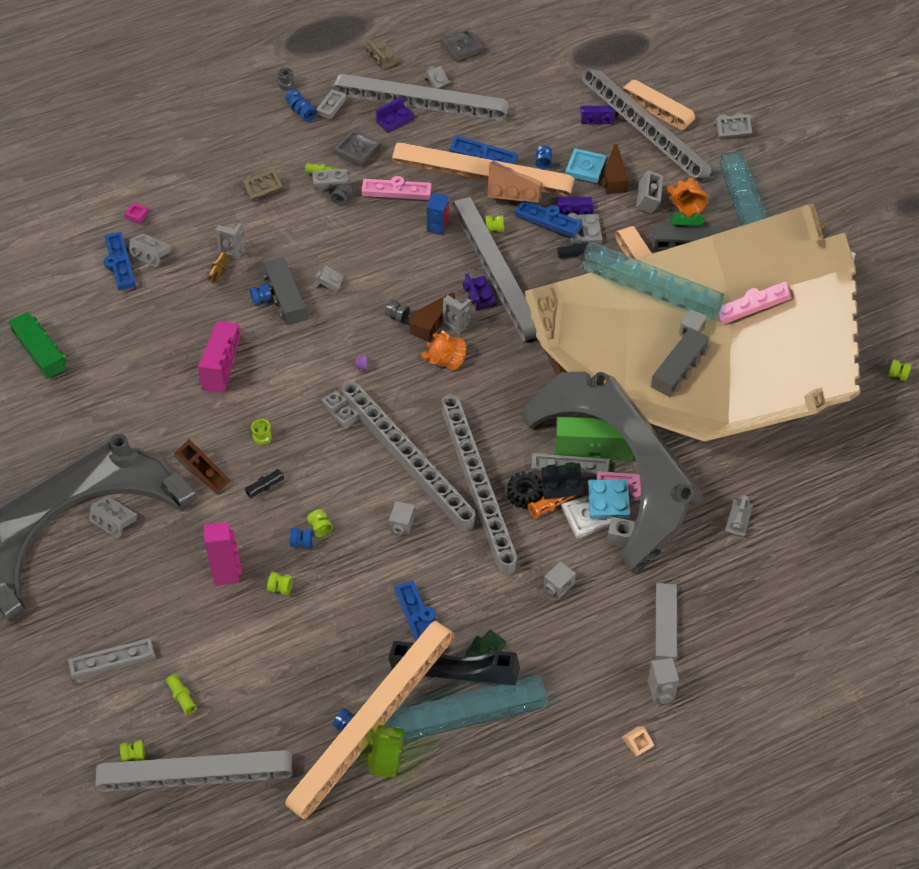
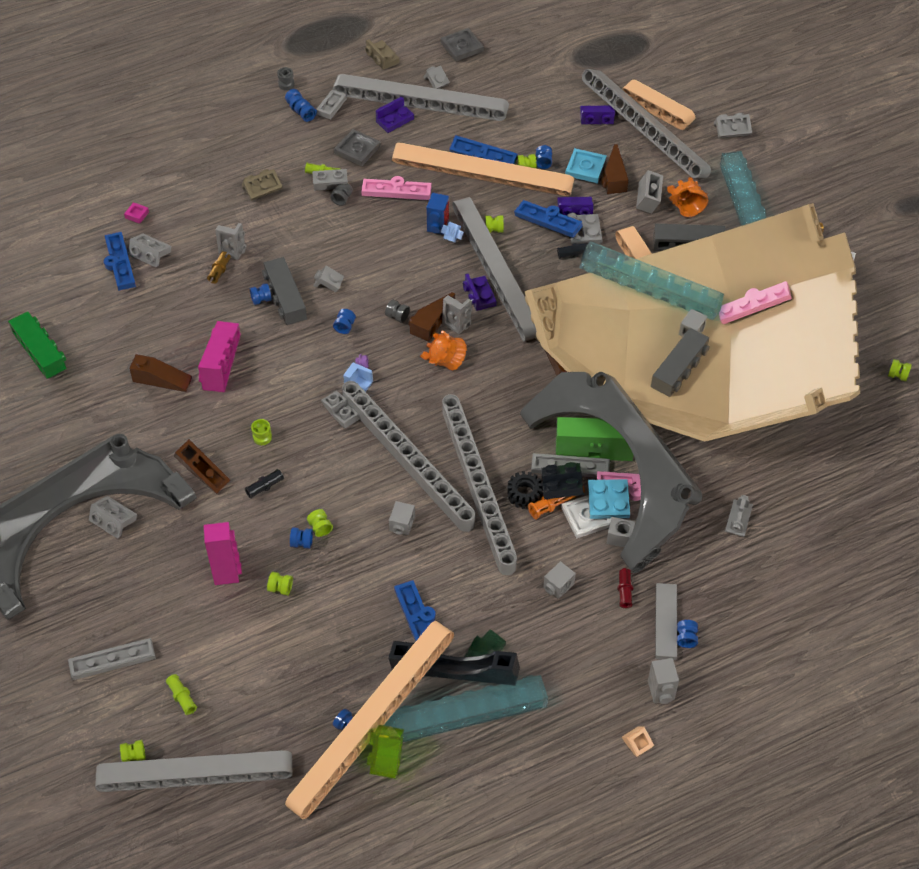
(157, 373): none -> reddish brown slope
(344, 320): none -> blue wheel
(360, 375): none -> light blue panel
(452, 232): none -> light blue gear
(512, 185): nougat wedge -> none
(529, 161): none -> lime wheel
(625, 588): none -> dark red axle
(680, 218): green plate -> none
(687, 633): none -> blue wheel

